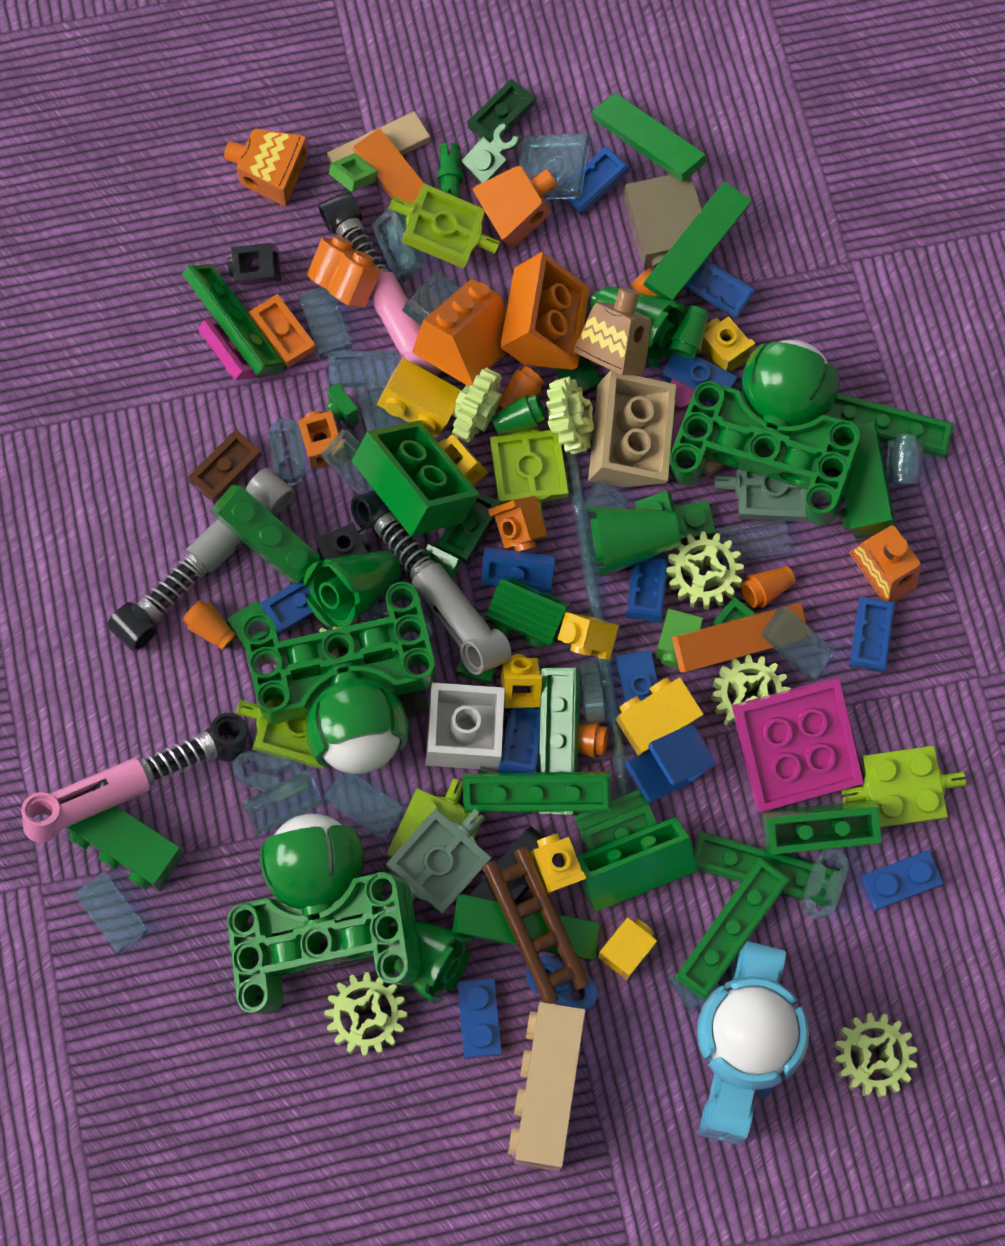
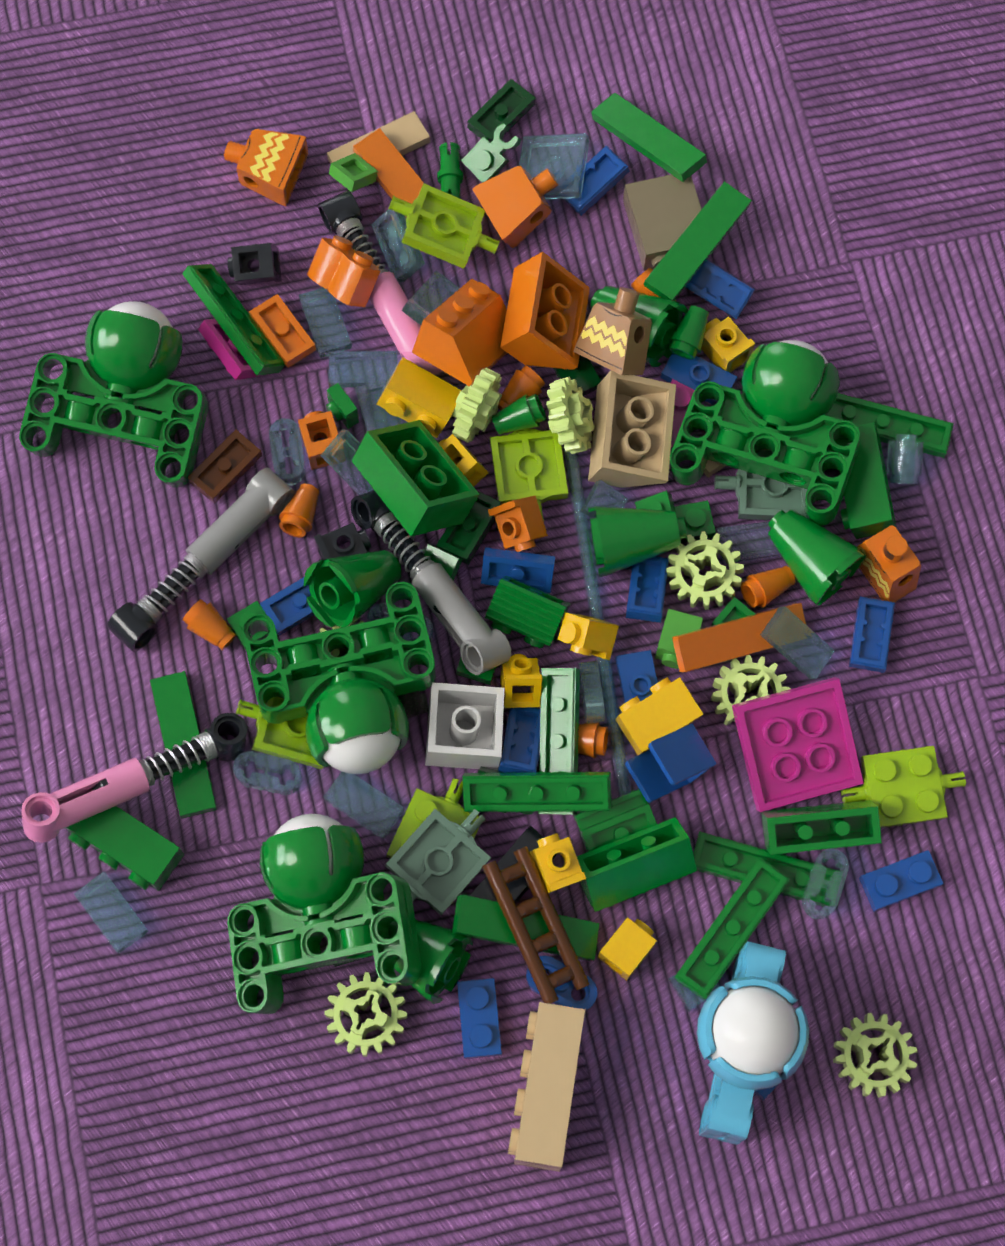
(129, 357): none -> green beam
(177, 724): none -> green tile
(264, 533): green brick -> none
(282, 802): clear light blue tile -> none
(300, 511): none -> orange cone
(814, 554): none -> green cone

